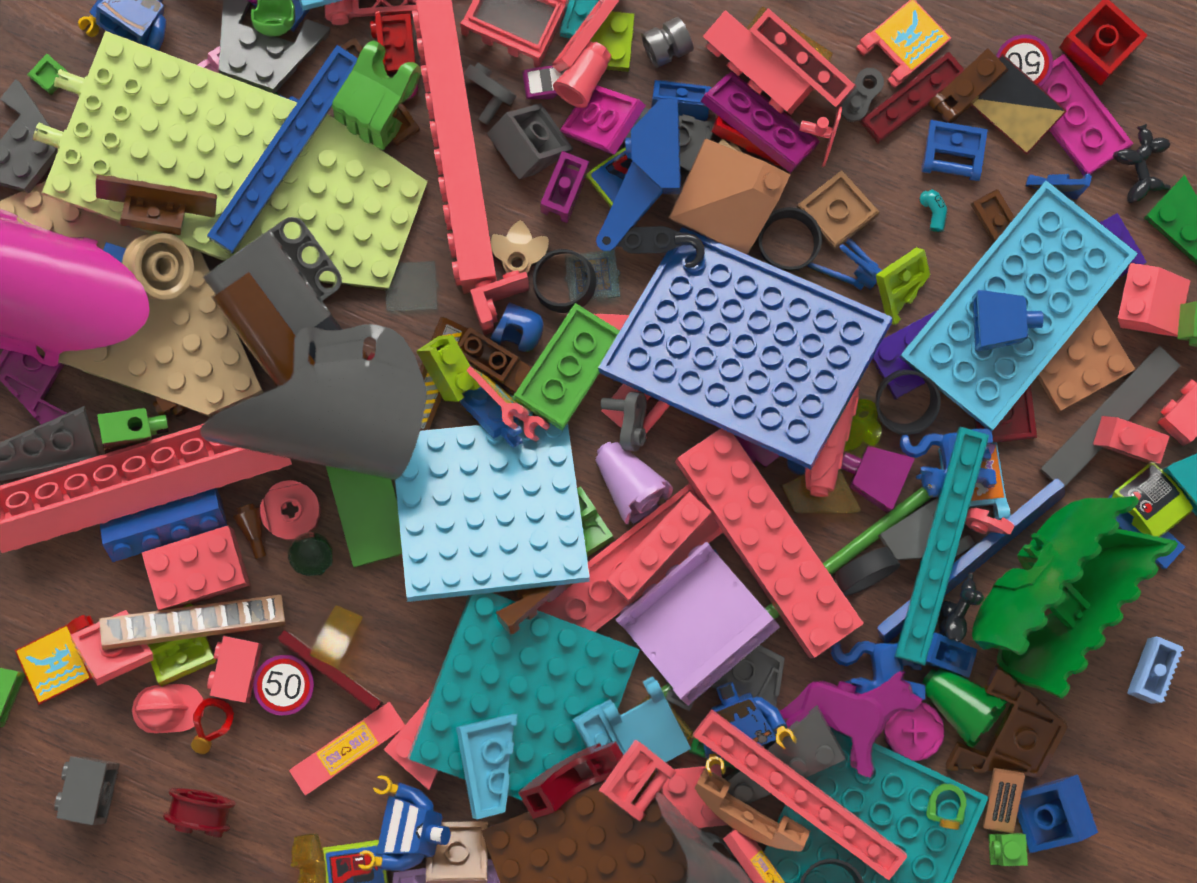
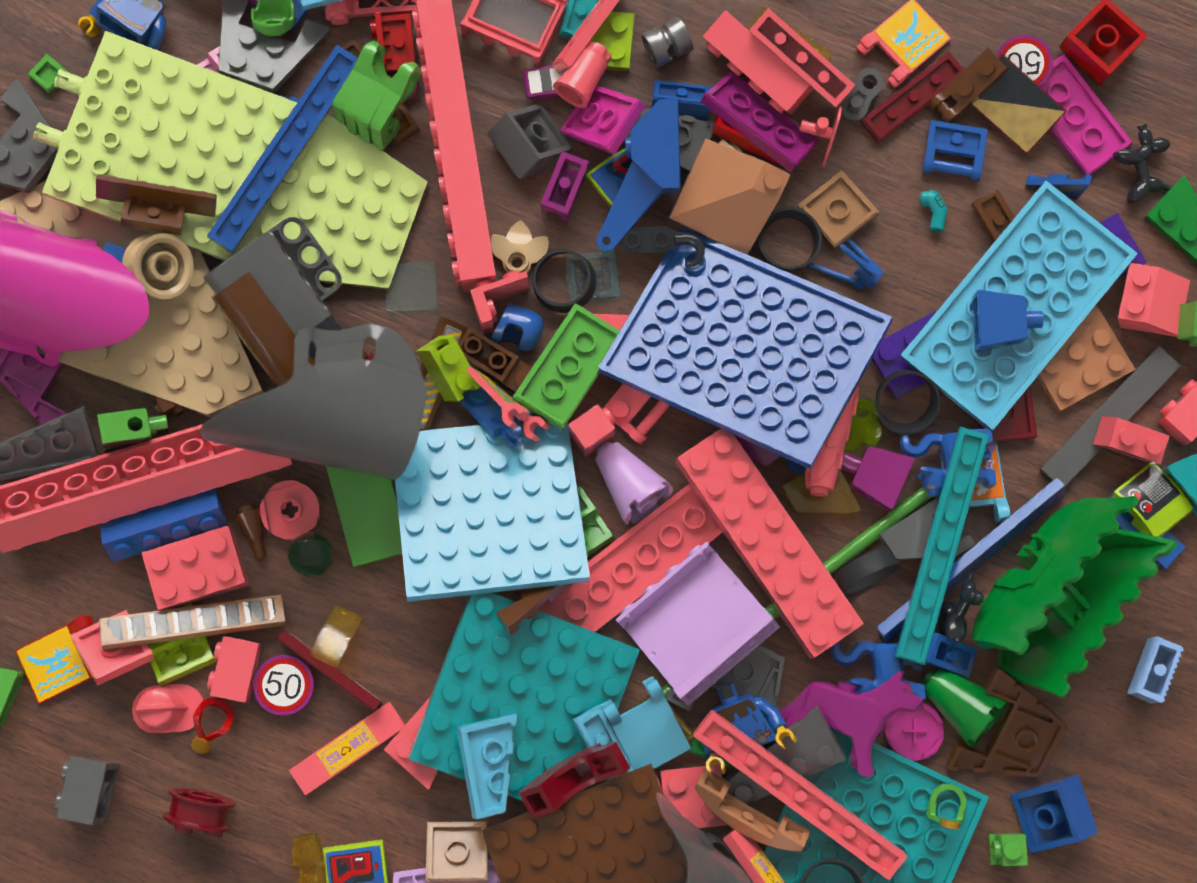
(408, 829): blue torso -> none
(481, 76): dark grey piece -> none
(592, 430): none -> coral brick
(631, 776): coral plate -> none
(634, 408): dark grey piece -> none
(658, 547): coral brick -> none
(901, 282): lime wing -> none
(981, 523): coral plate -> none
(1003, 800): nougat tile -> none

